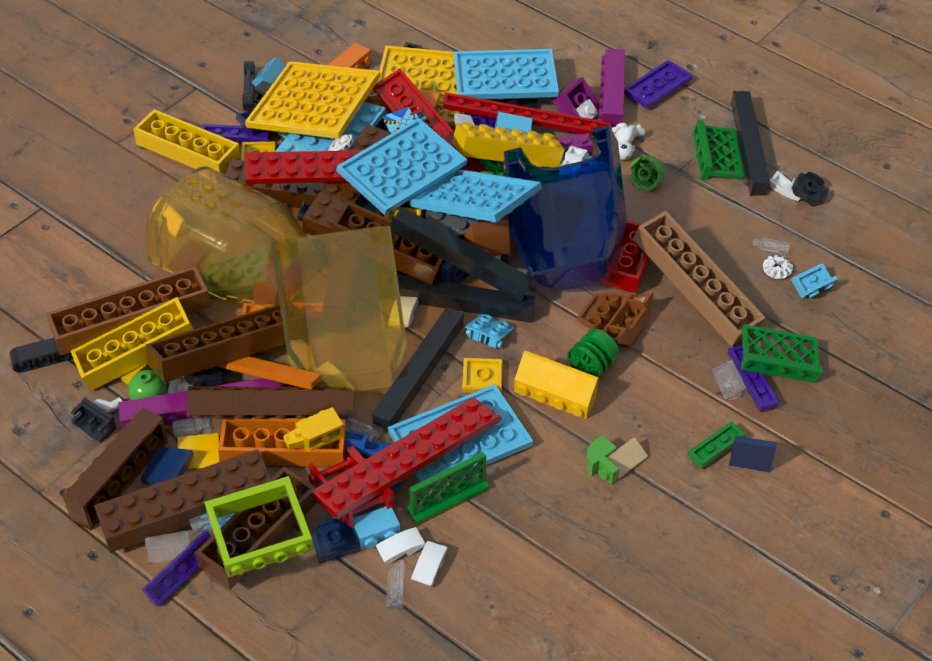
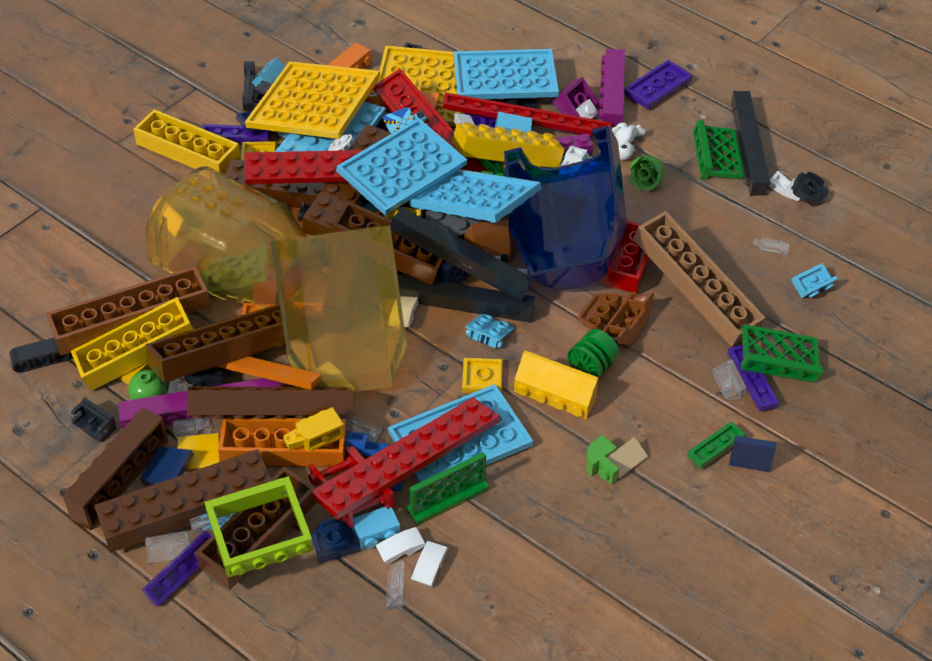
(108, 406): white arm -> none
(418, 368): black tile -> none
(777, 272): white gear -> none

